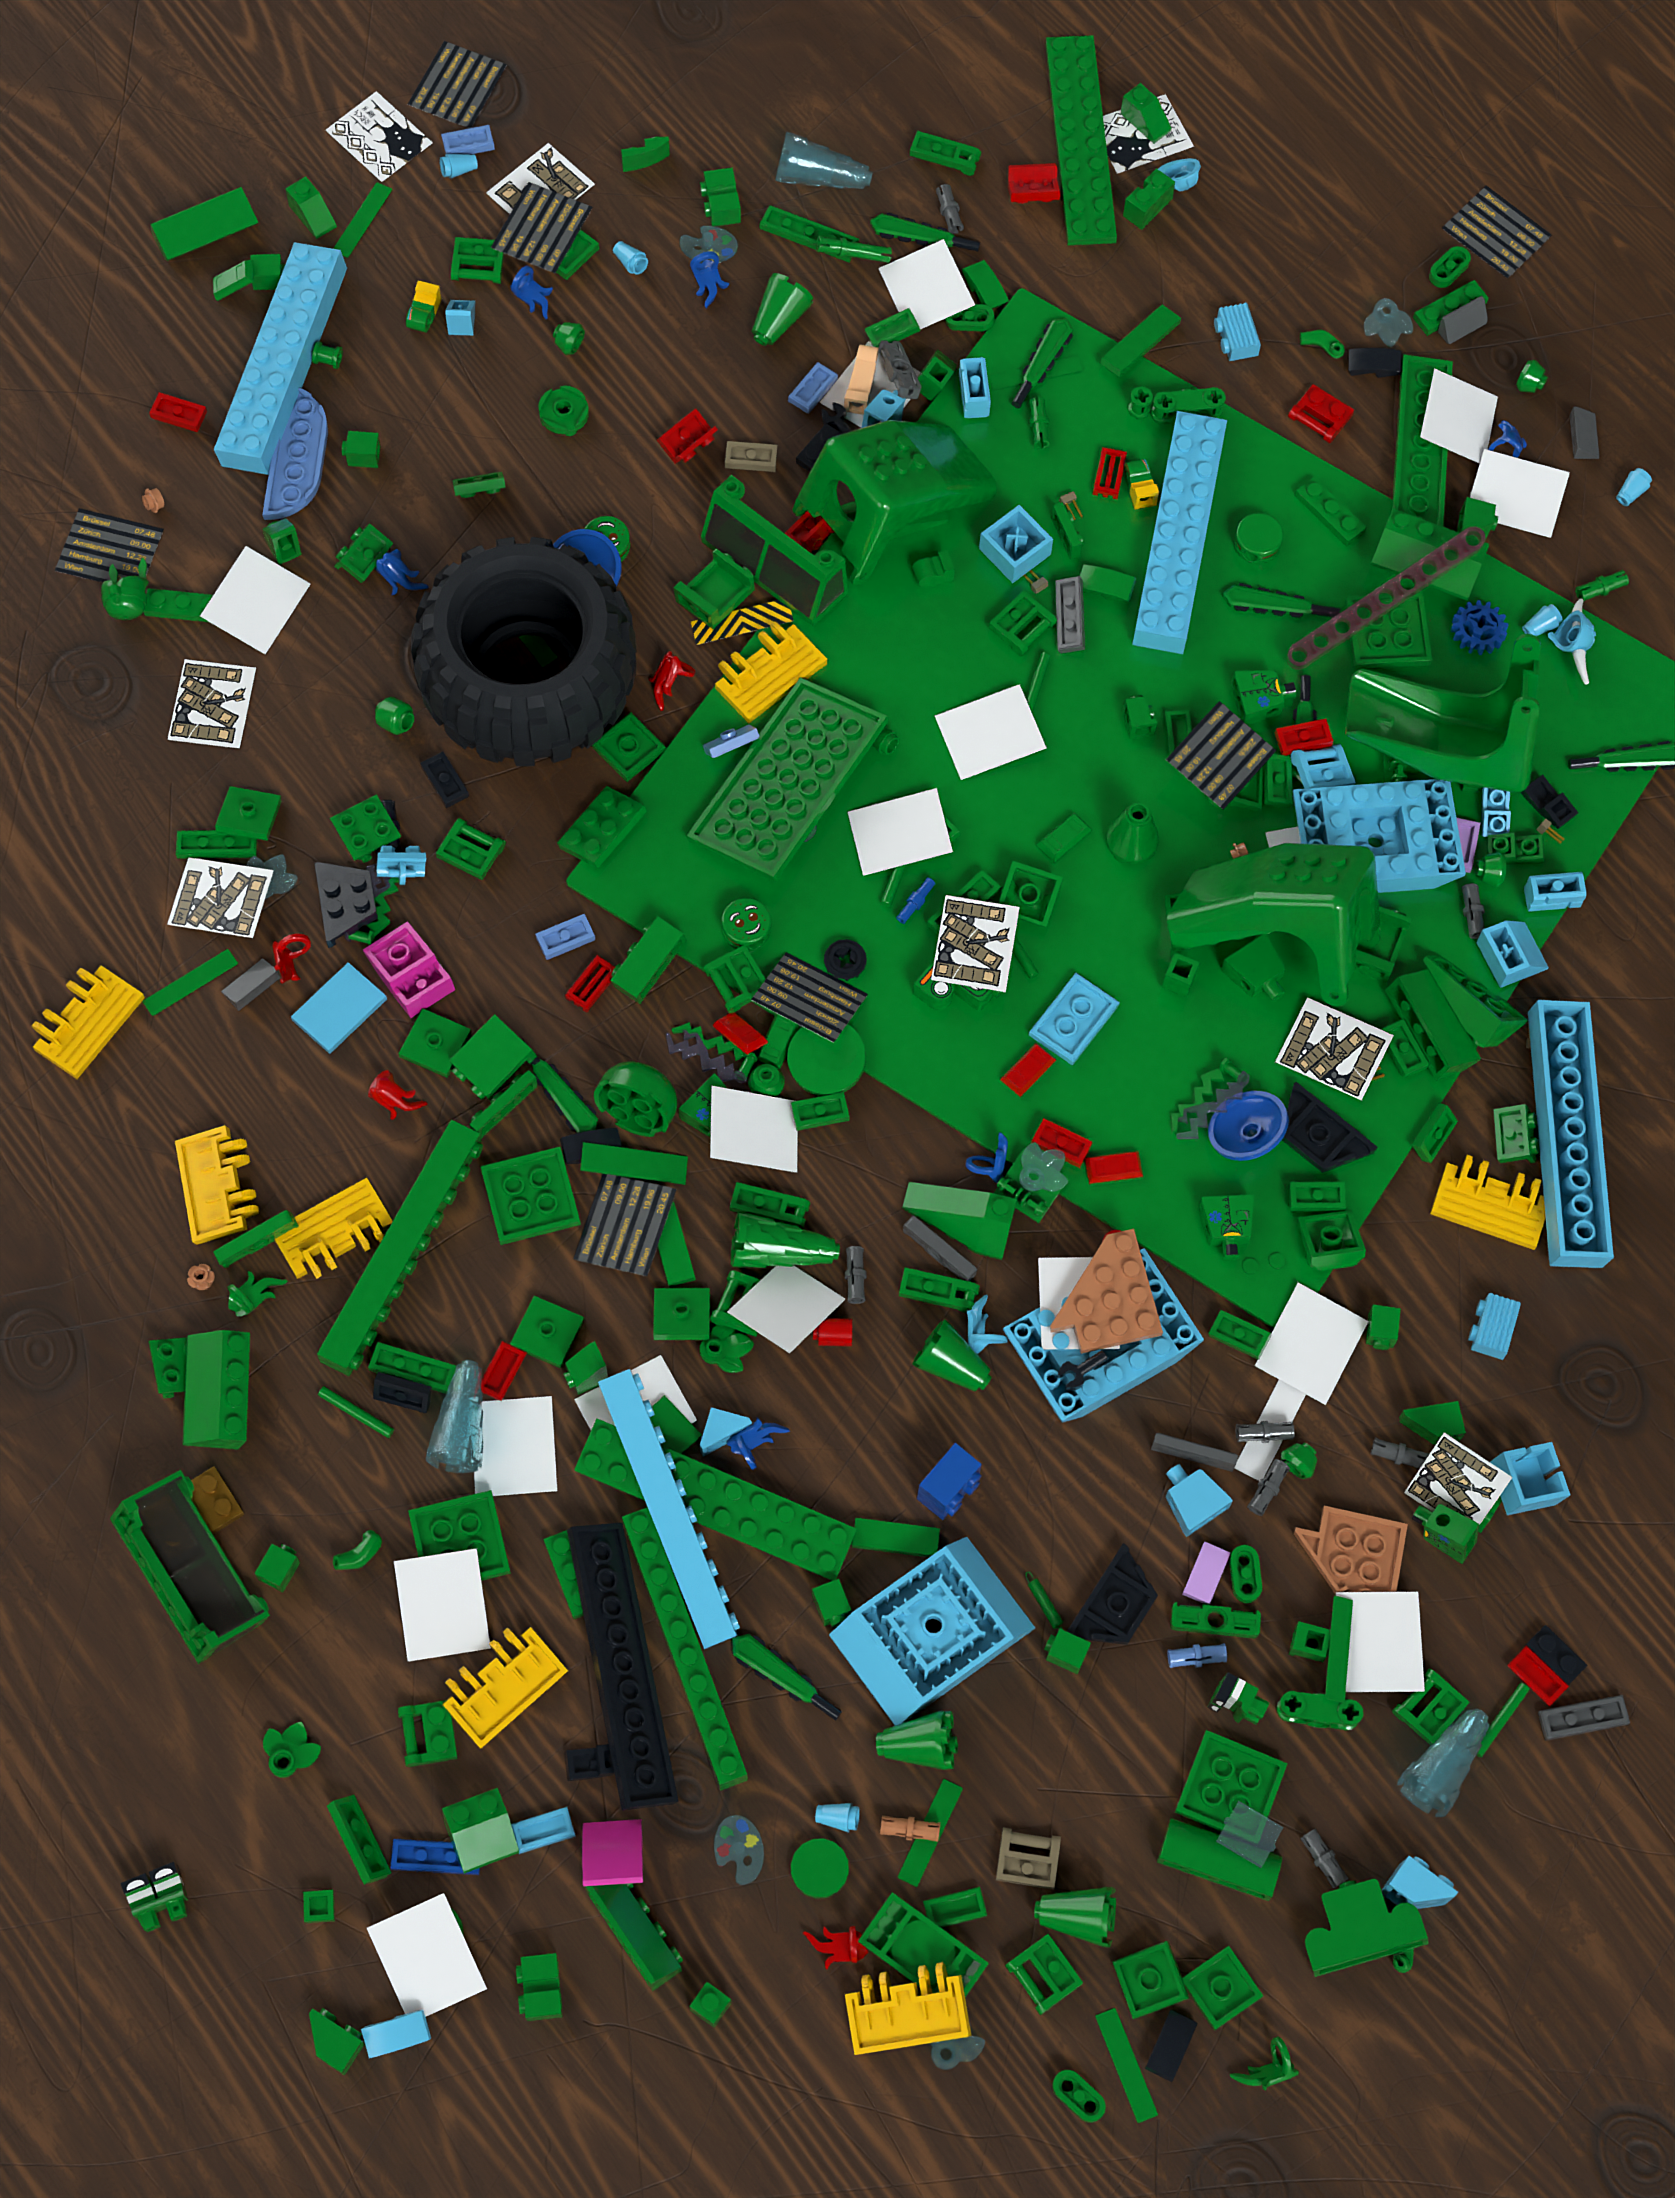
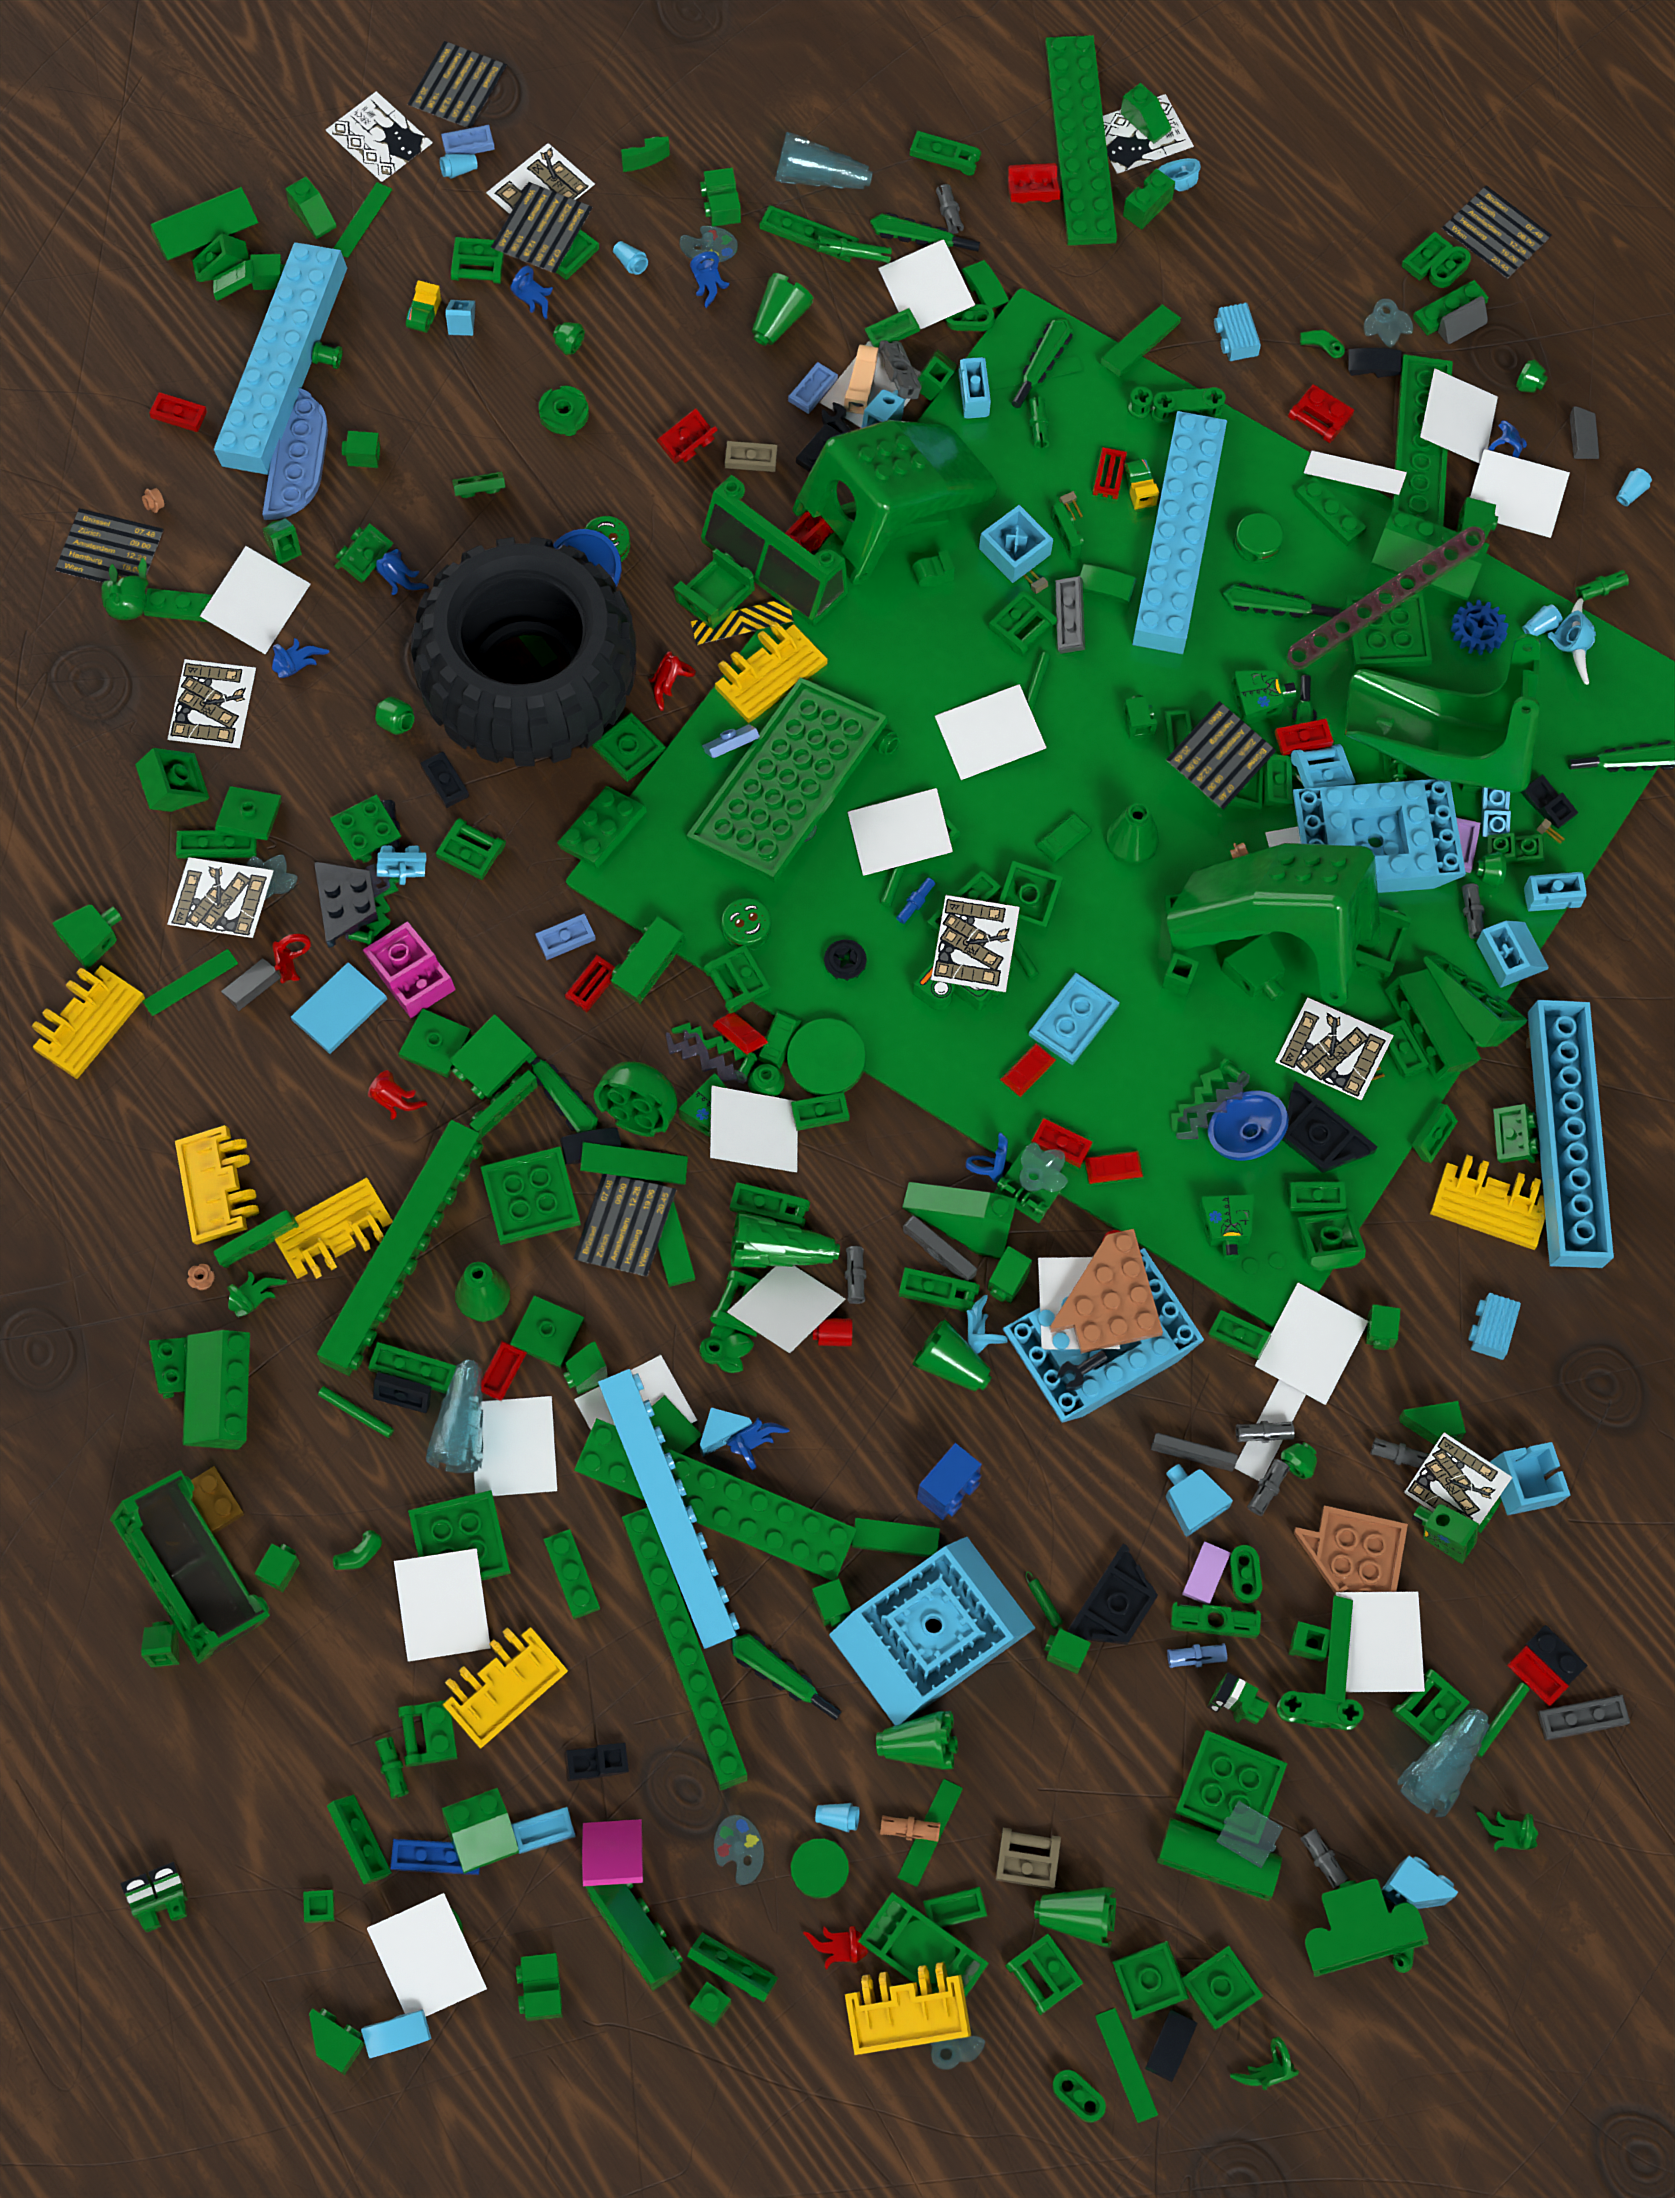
(88, 933): none -> green torso
(160, 1645): none -> green slope
(171, 779): none -> green slope
(219, 257): none -> green slope
(290, 1746): green plate -> none
(292, 660): none -> blue piece
(391, 1767): none -> green pin
(482, 1292): none -> green cone
(622, 1666): black plate -> none
(681, 1313): green plate -> none
(732, 1967): none -> green plate
(809, 997): sticker -> none
(1009, 1275): none -> green slope
(1355, 472): none -> white sticker
(1425, 255): none -> green plate
(1512, 1833): none -> green piece

